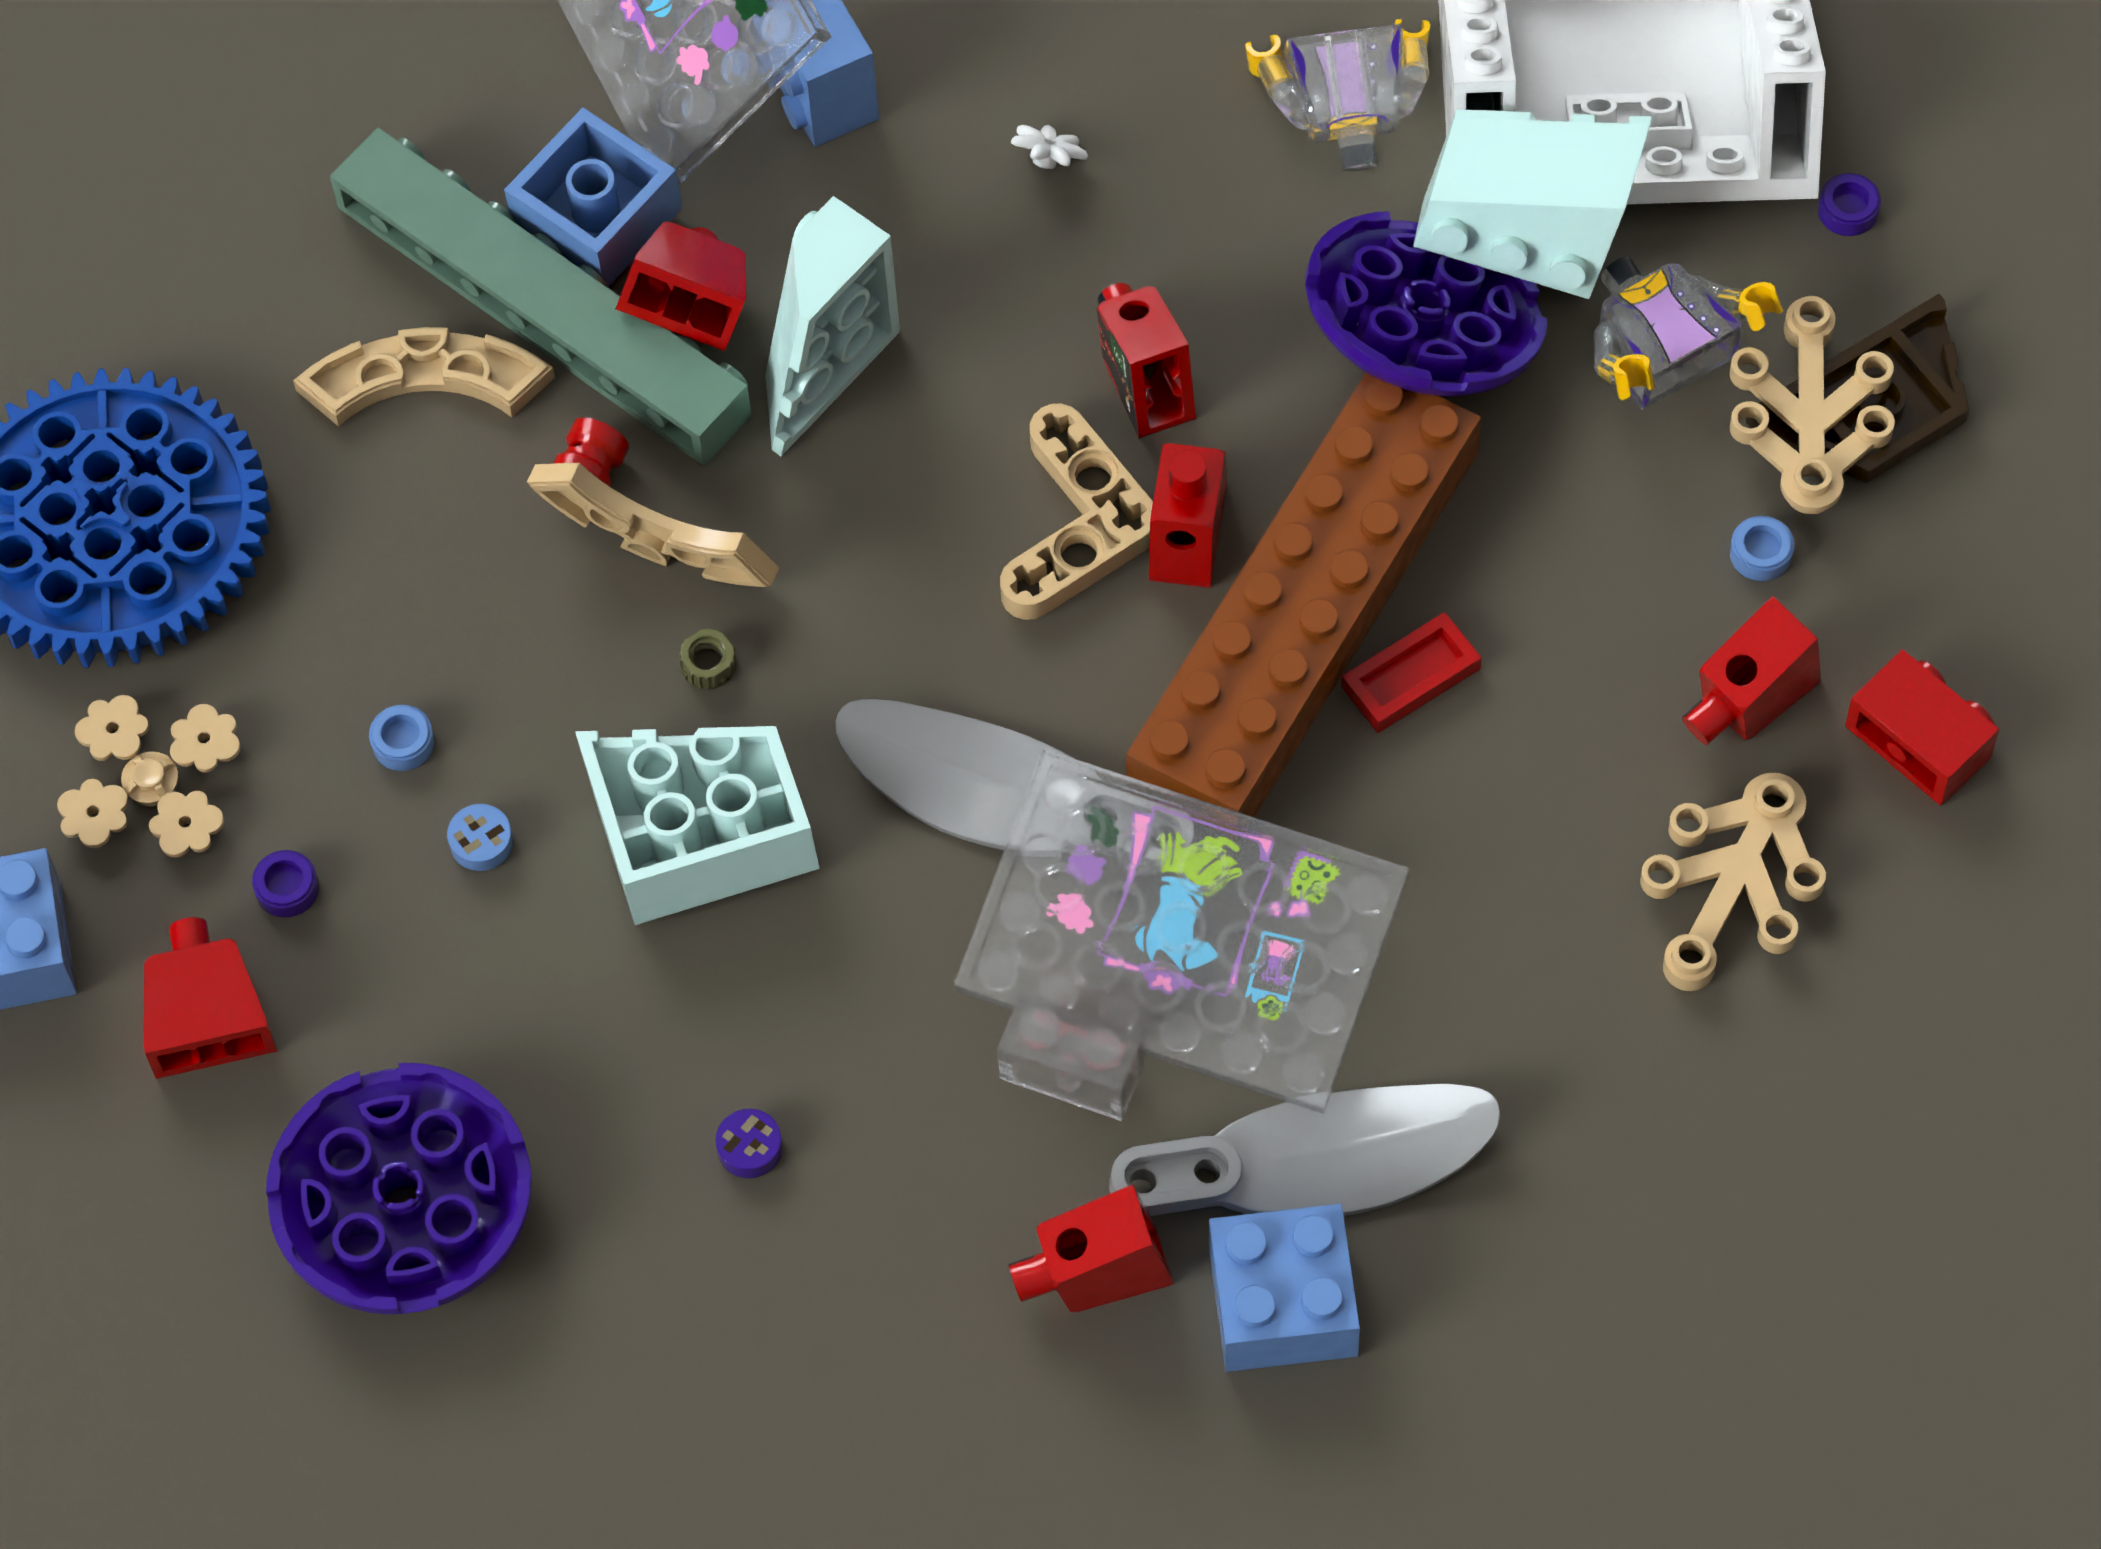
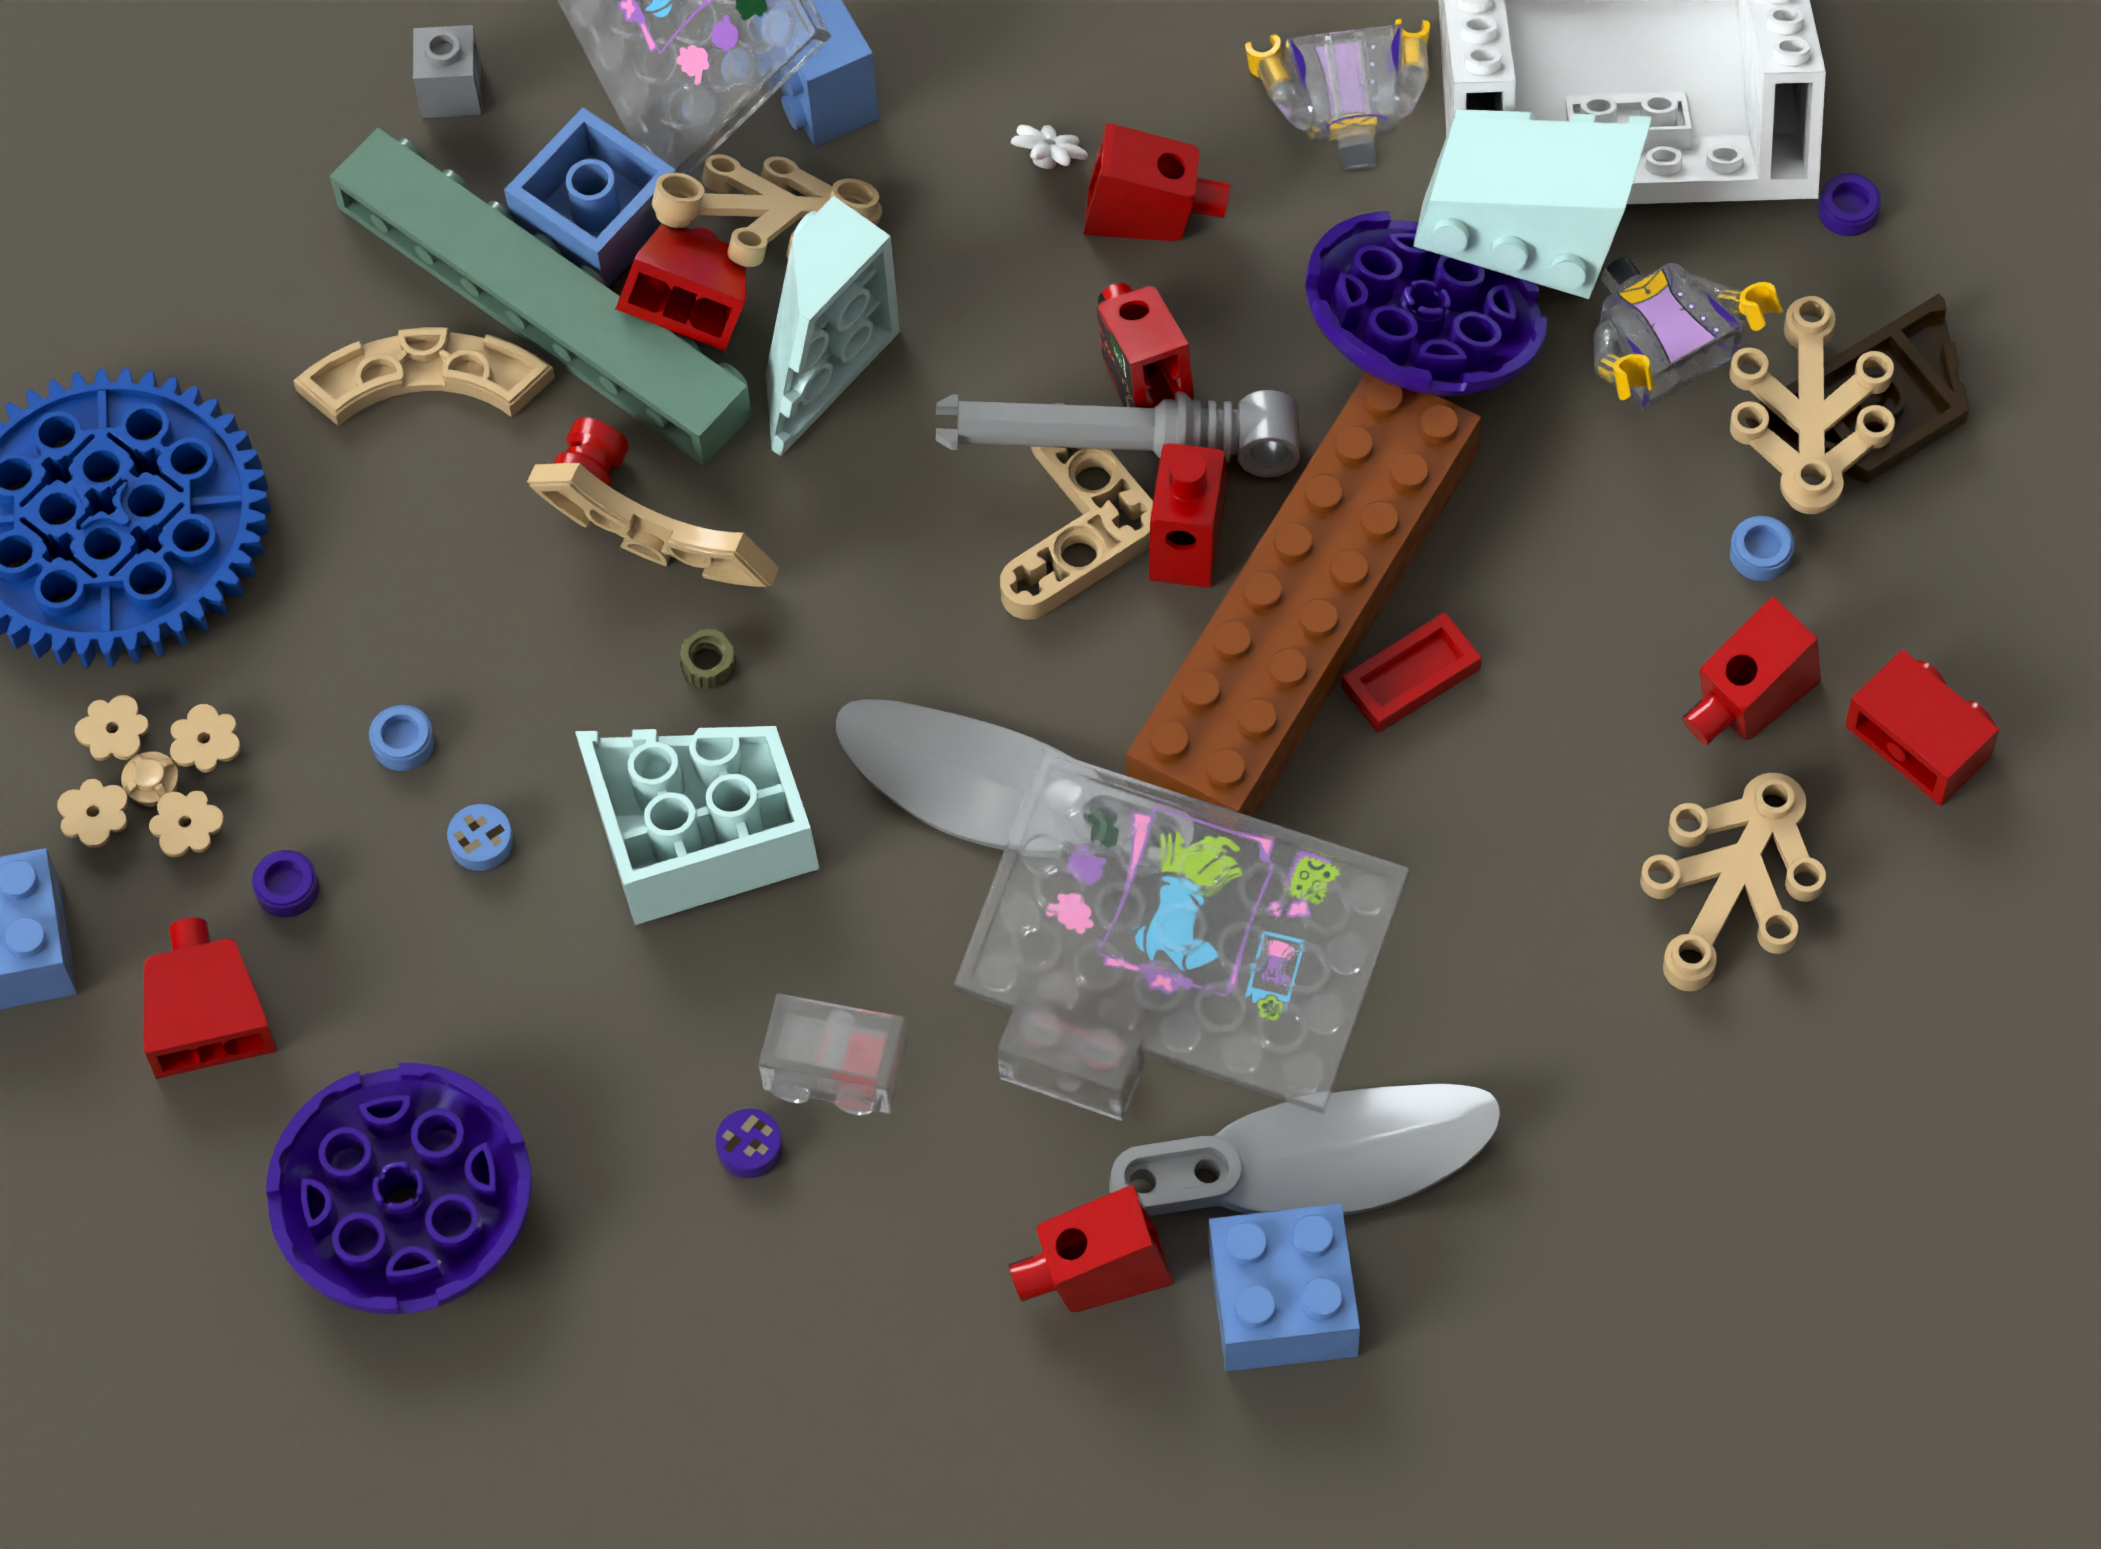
(447, 71): none -> light grey brick
(769, 196): none -> tan plant
(833, 1054): none -> clear brick
(1148, 187): none -> red torso
(1258, 433): none -> light grey piece

